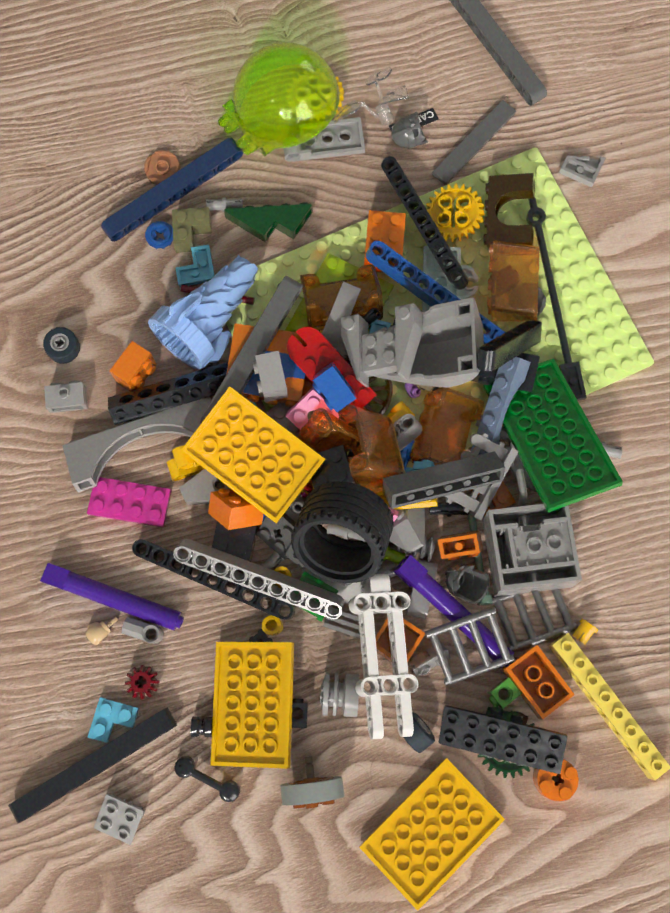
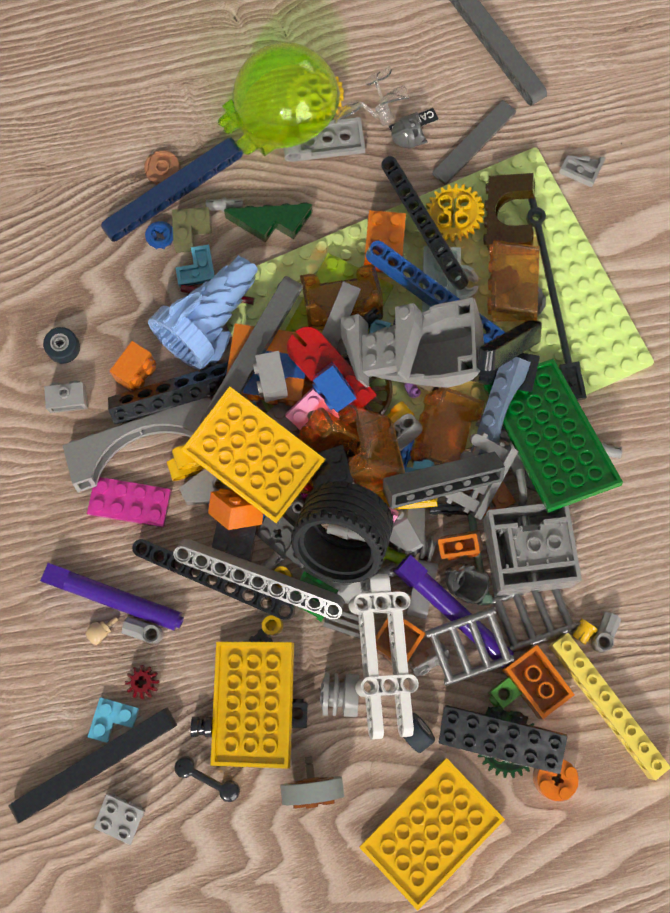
(606, 630): none -> light grey piece

